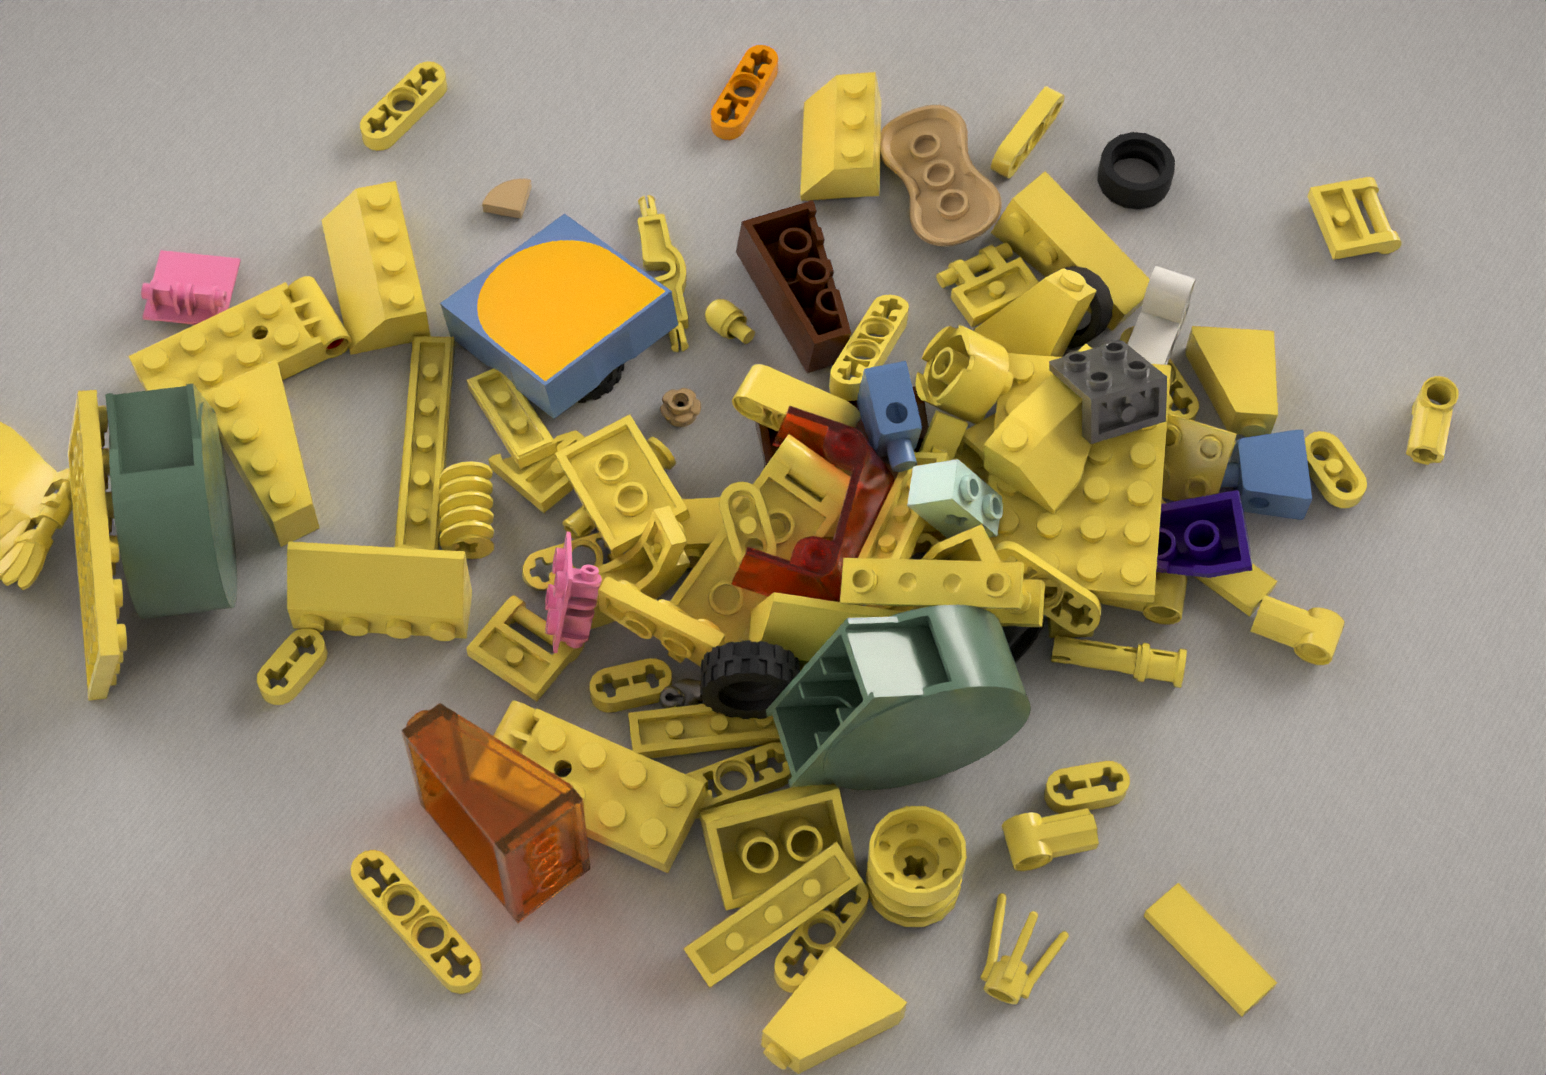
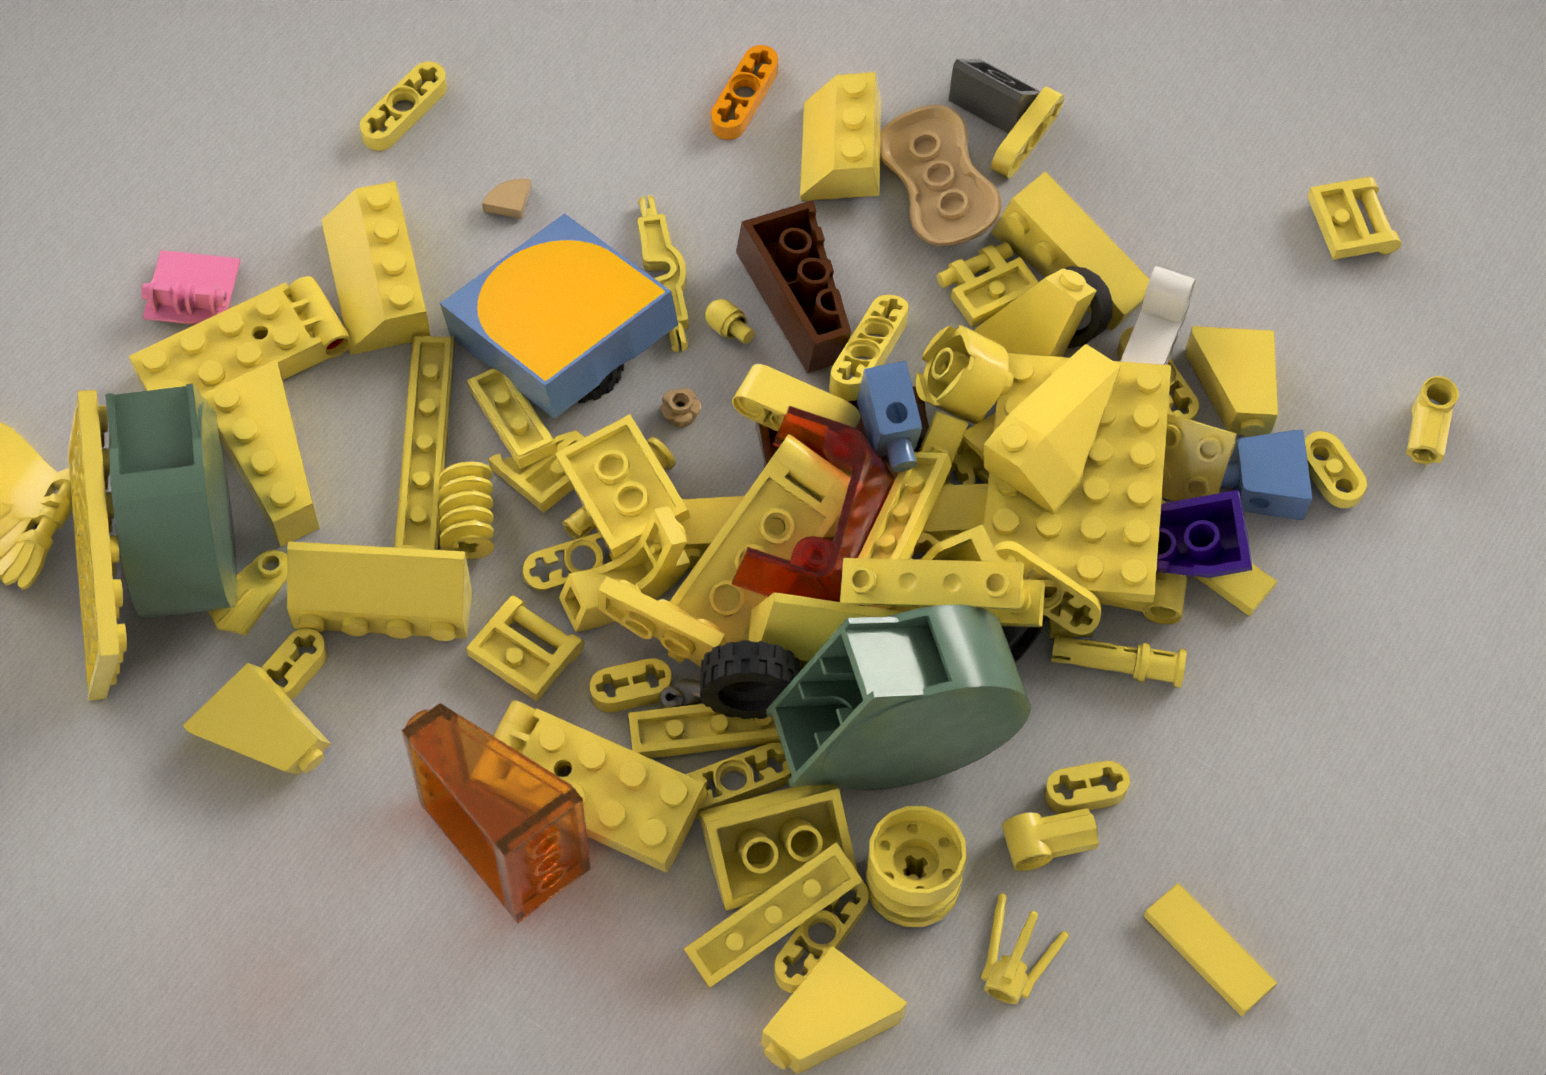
(254, 593): none -> light yellow piece
(260, 722): none -> light yellow slope
(419, 918): light yellow beam -> none
(571, 599): bright pink hinge -> none
(746, 525): light yellow plate -> none
(954, 498): light aqua brick -> none
(990, 93): none -> dark grey slope
(1116, 388): flat silver bracket -> none
(1142, 147): black tyre -> none
(1311, 632): light yellow piece -> none

